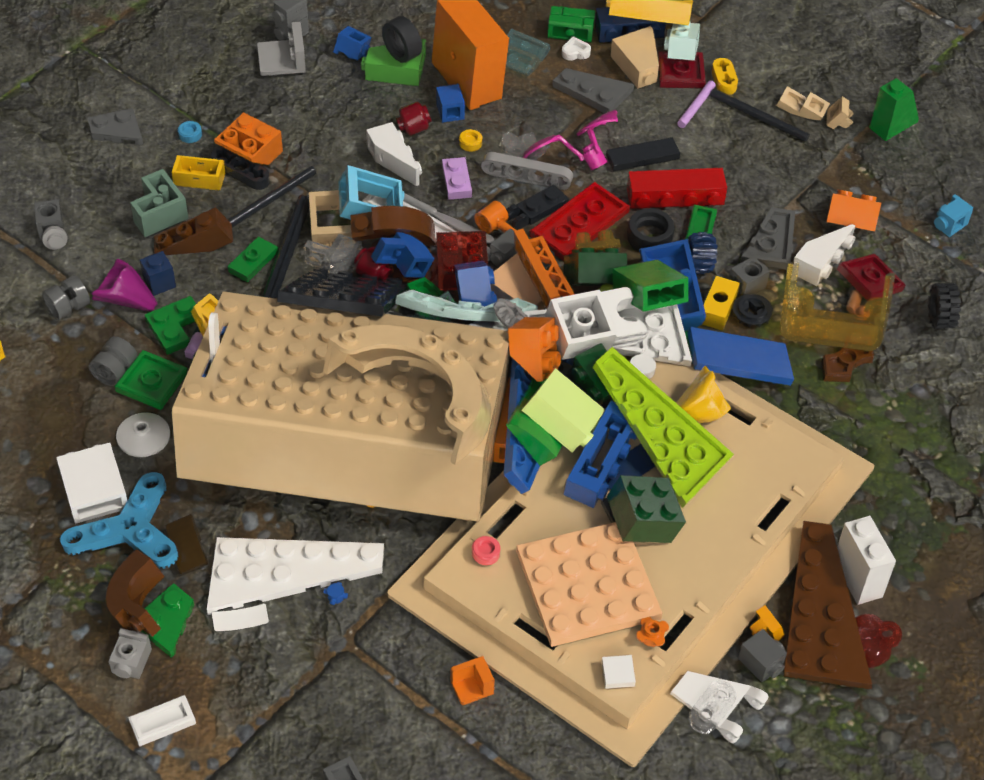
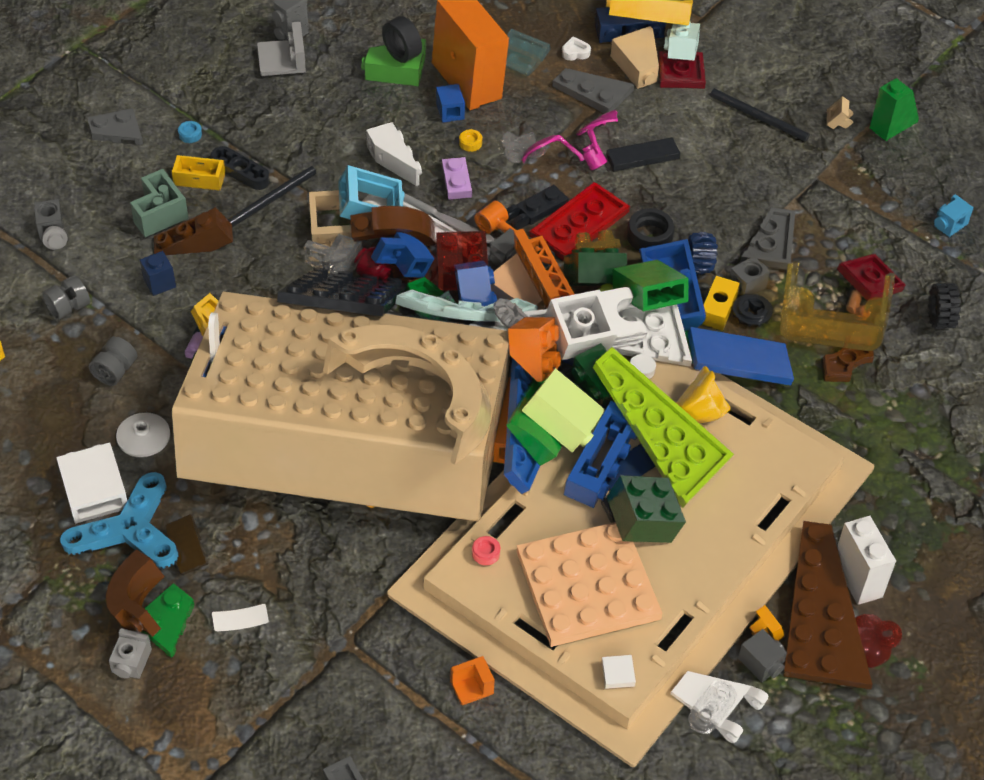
(125, 288): magenta hat -> none
(151, 379): green plate -> none
(162, 720): white tile -> none
(168, 322): green plate -> none
(251, 139): orange slope -> none
(252, 259): green plate -> none
(275, 568): white wing -> none
(287, 247): black axle -> none
(335, 593): blue piece -> none
(352, 43): blue brick -> none
(413, 118): dark red head -> none
(527, 167): light grey beam -> none
(570, 23): green brick -> none
(649, 638): orange plate -> none
(676, 188): red brick -> none
(696, 104): lavender bar -> none
(701, 220): green tile -> none
(729, 75): yellow beam -> none
(806, 107): tan slope -> none
(820, 254): white slope -> none
(850, 210): orange slope -> none

